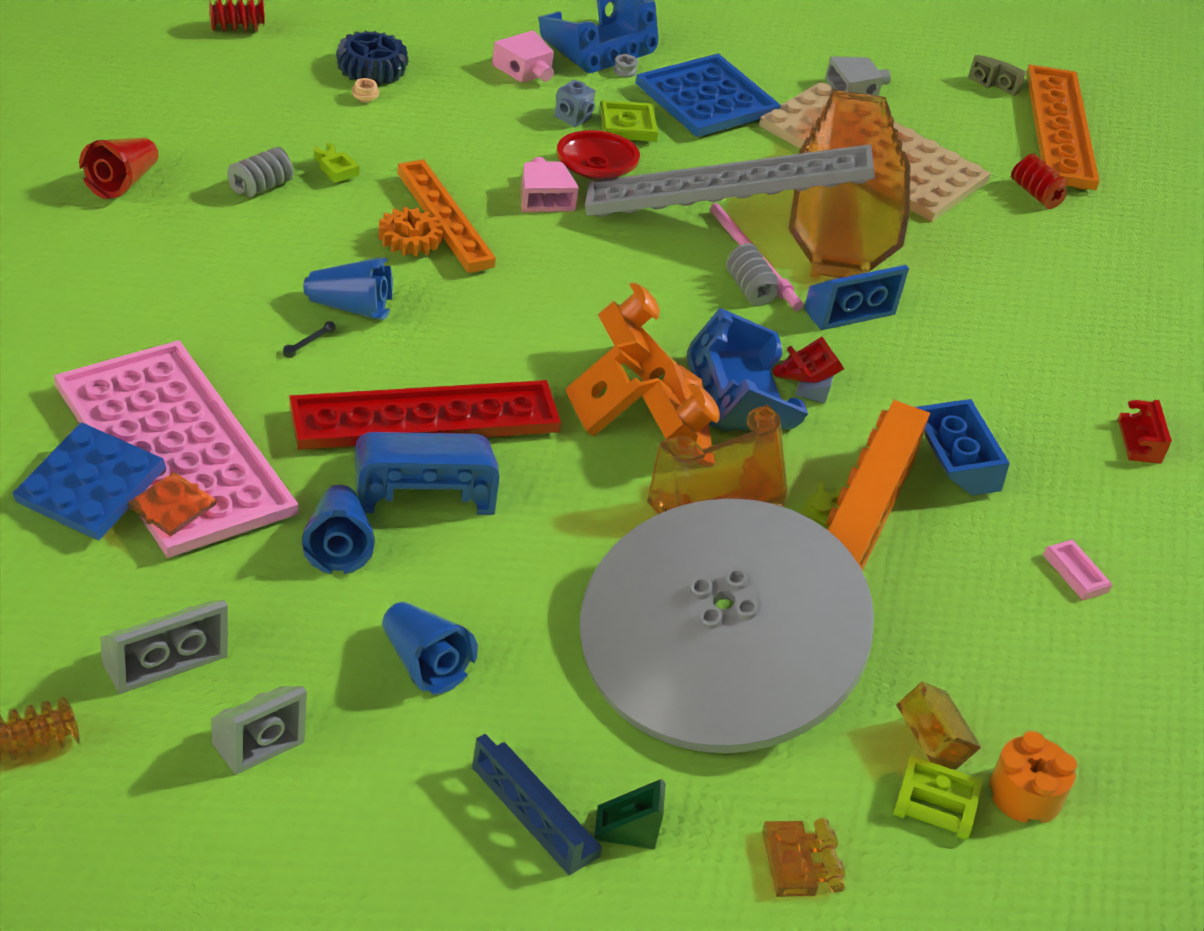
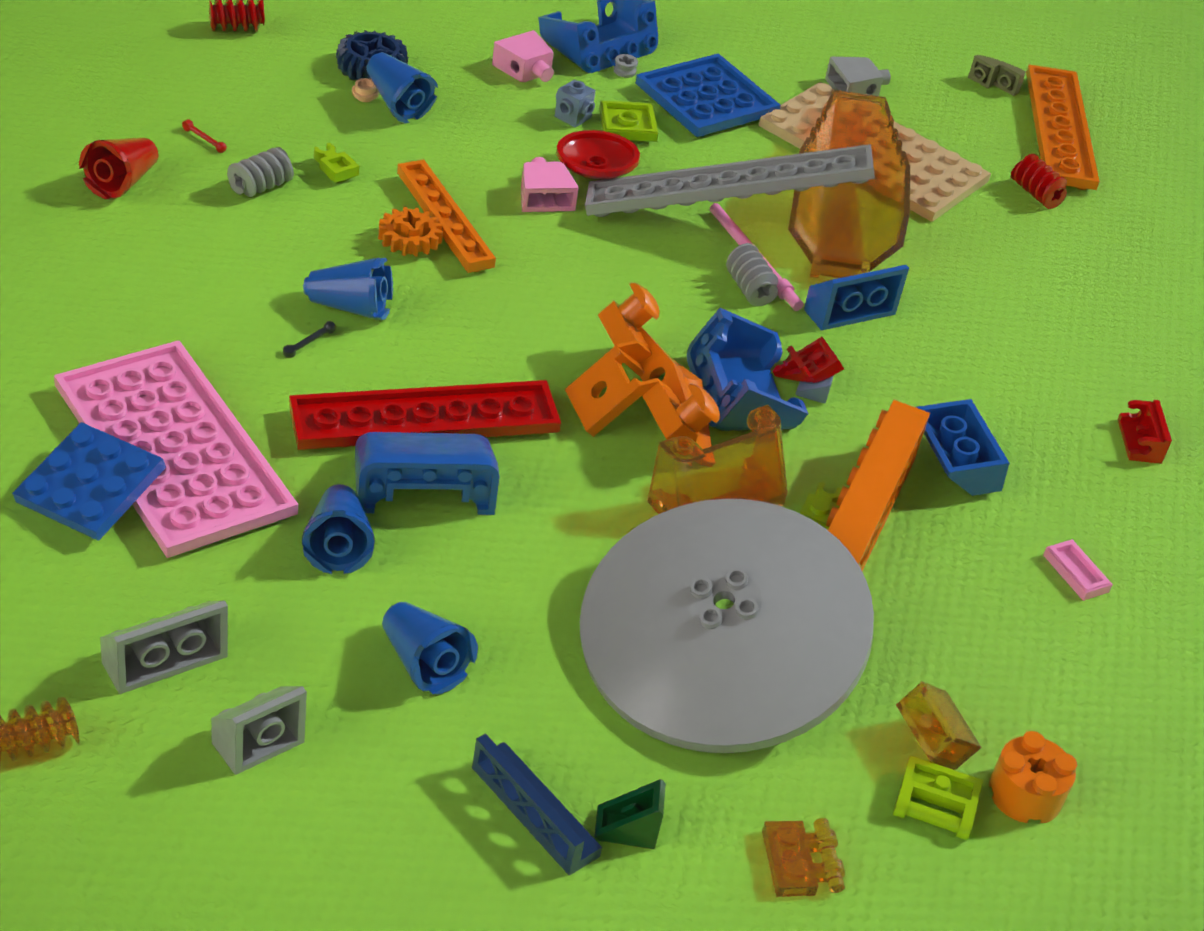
(172, 503): clear orange piece -> none
(189, 126): none -> red hinge
(403, 88): none -> blue cone

